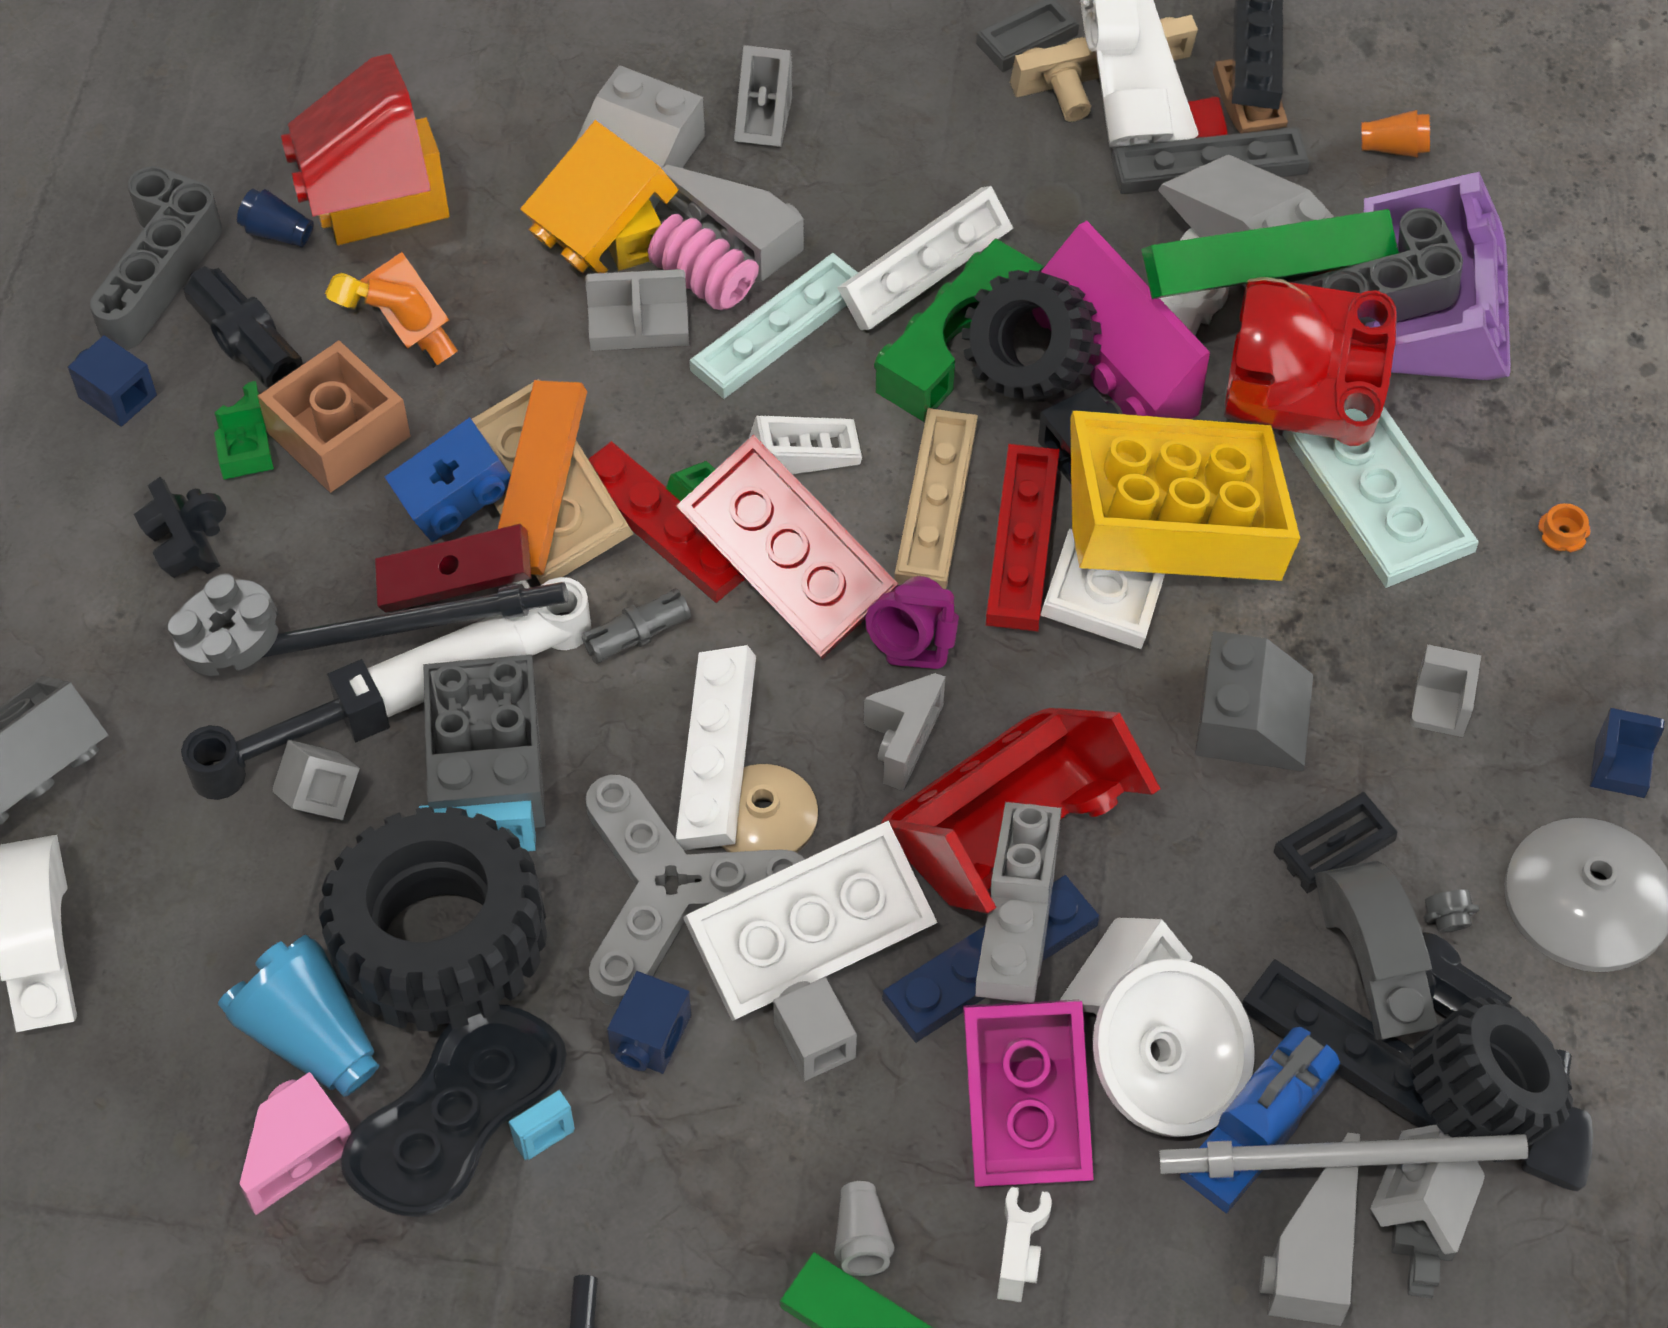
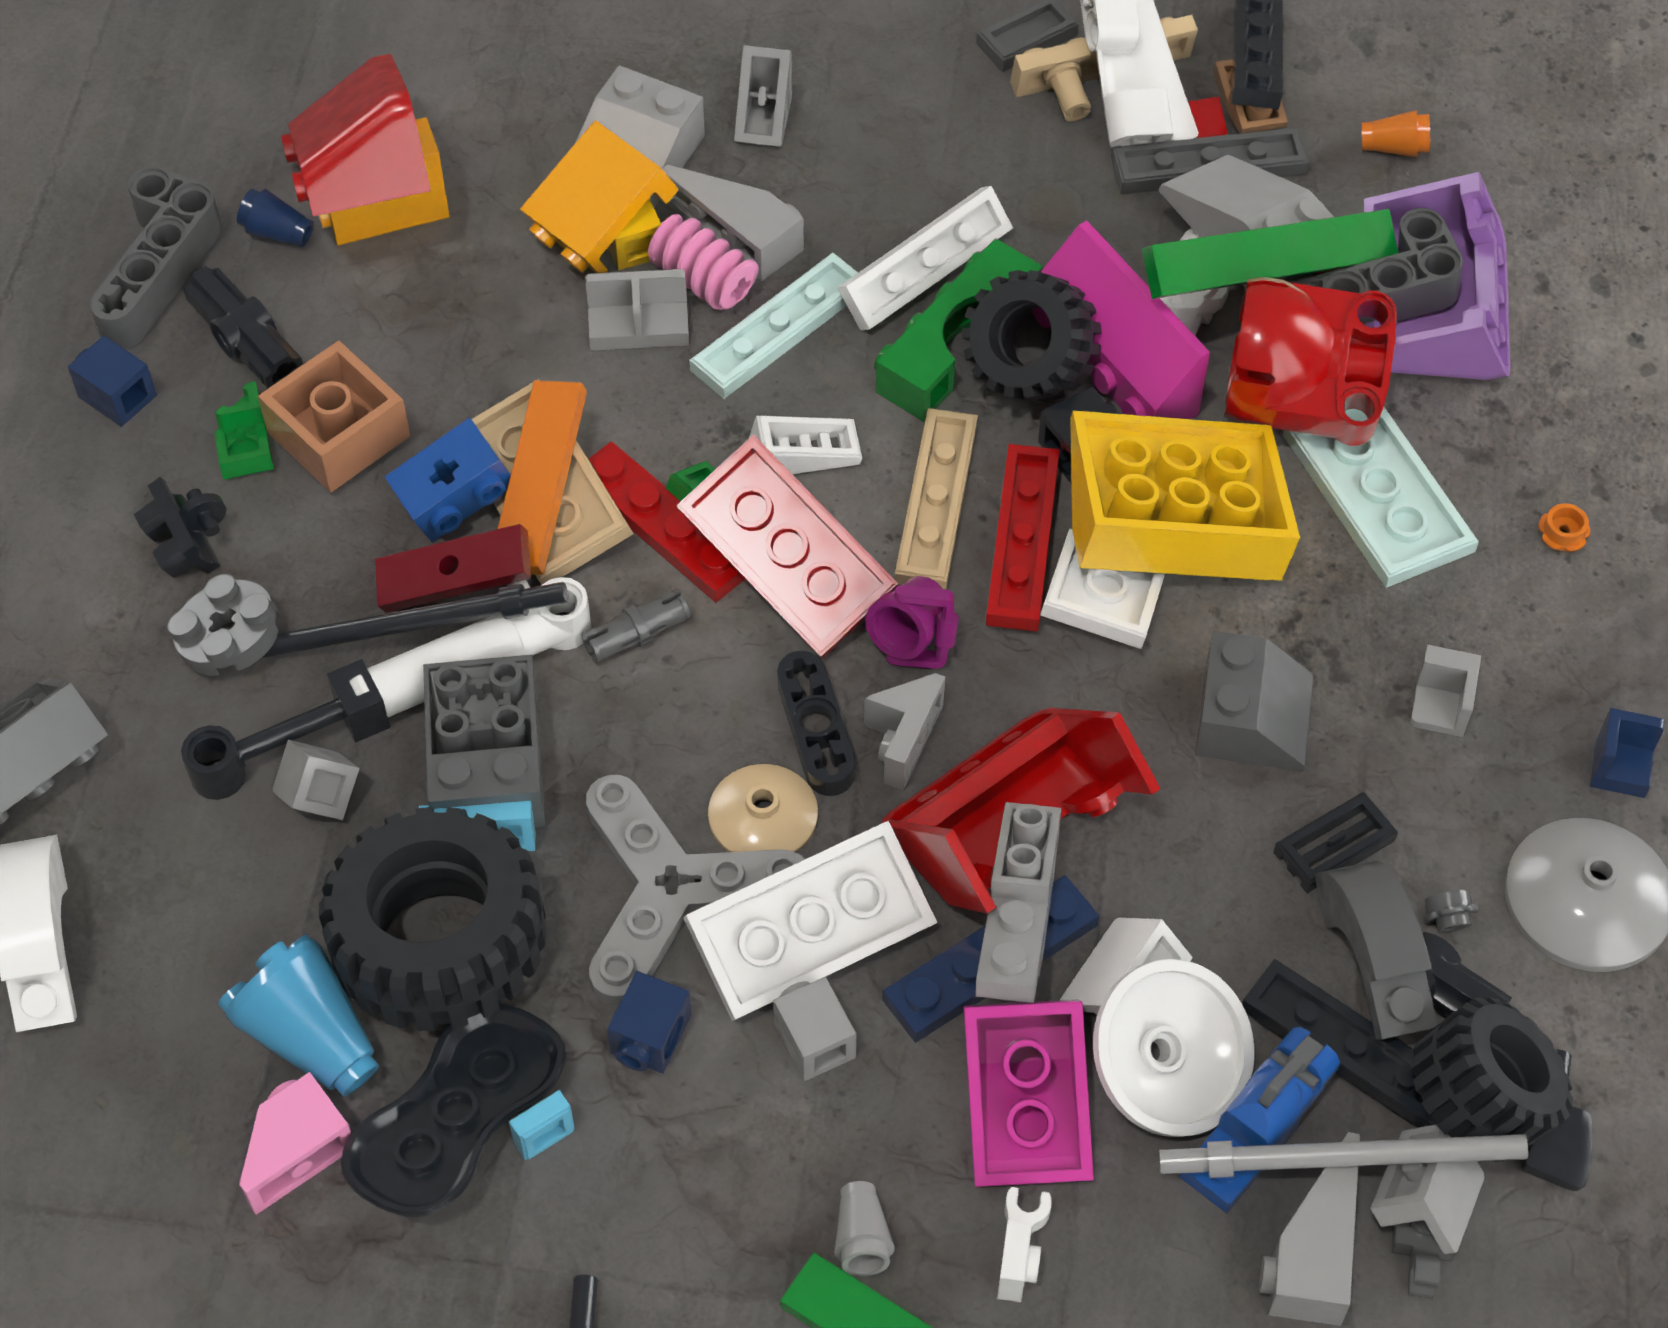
(404, 303): orange torso -> none
(716, 748): white plate -> none
(811, 743): none -> black beam

